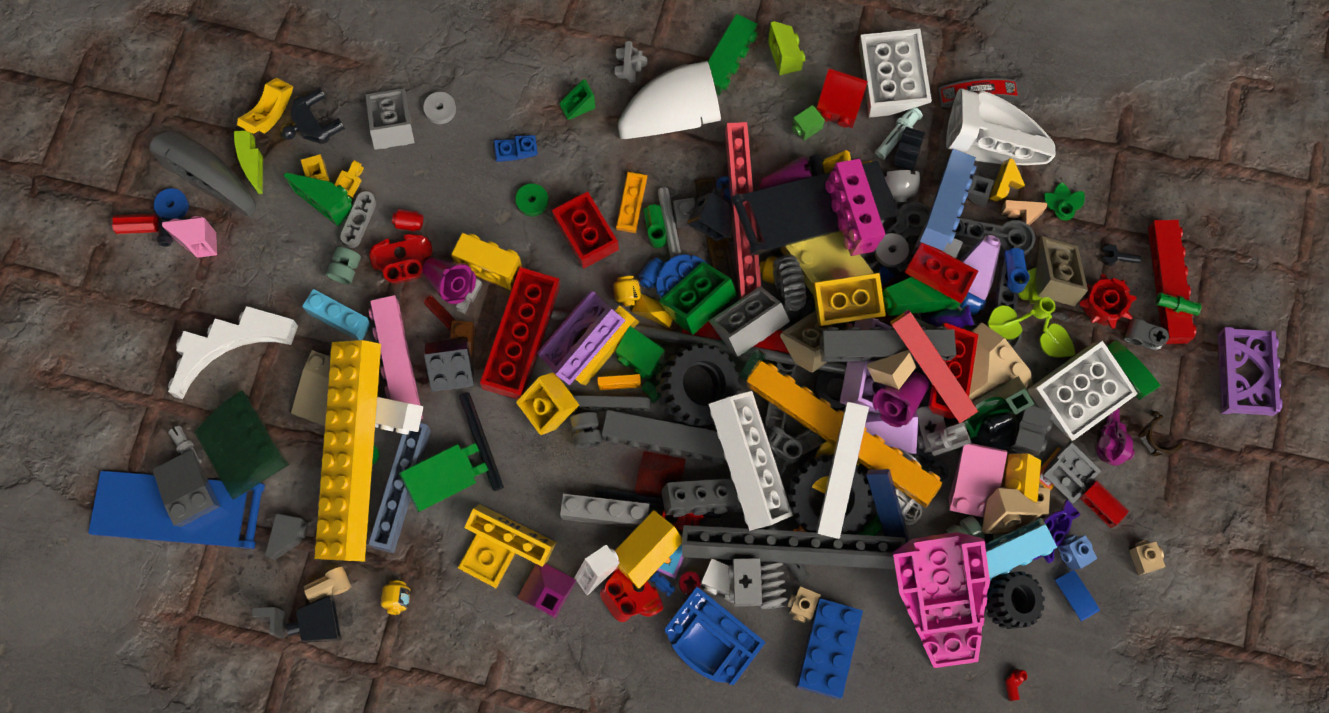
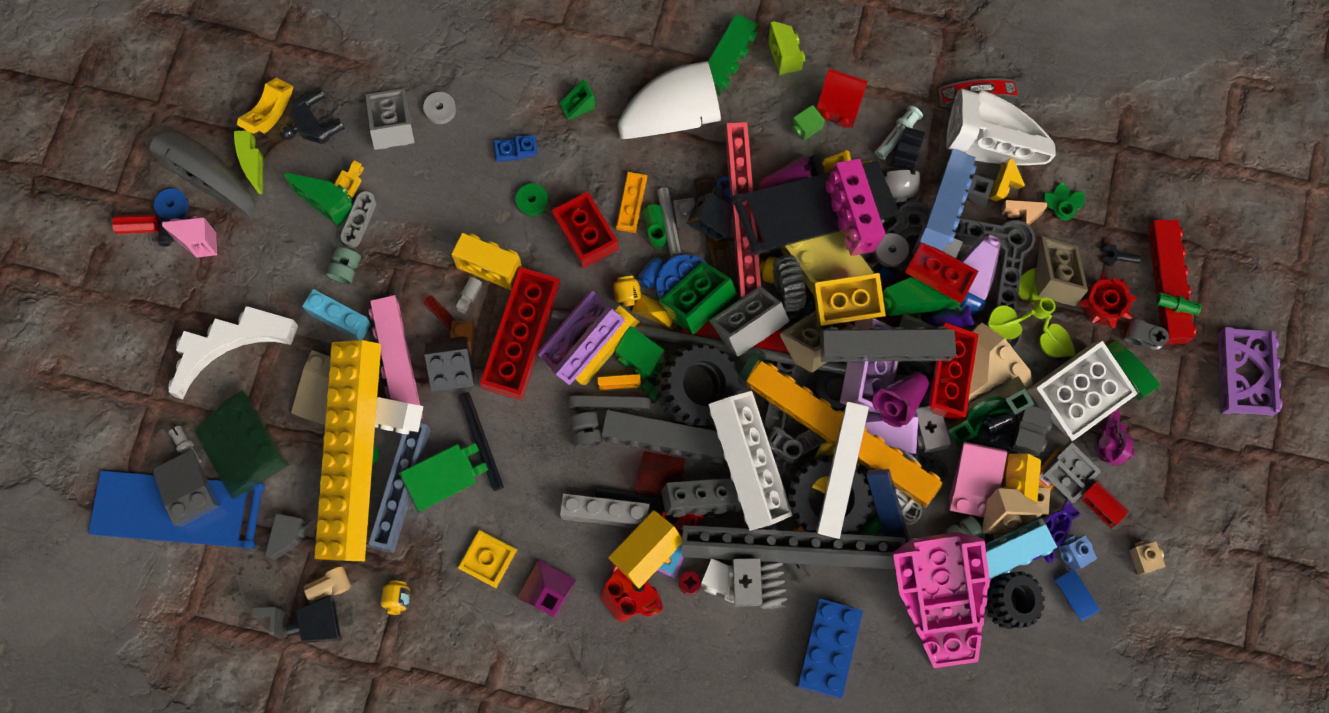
(315, 168): yellow brick -> none
(407, 220): red brick -> none
(417, 250): red piece -> none
(450, 279): magenta cone -> none
(510, 535): yellow brick -> none
(547, 403): yellow brick -> none
(596, 568): white slope -> none
(632, 60): light grey hips -> none
(663, 584): blue piece -> none
(712, 639): blue slope -> none
(803, 604): tan brick -> none
(893, 369): tan slope -> none
(894, 71): white slope -> none
(934, 366): tile -> none
(948, 439): light grey hips -> none
(1013, 682): red arm -> none
(1016, 269): blue piece -> none
(1146, 438): dark brown helmet -> none

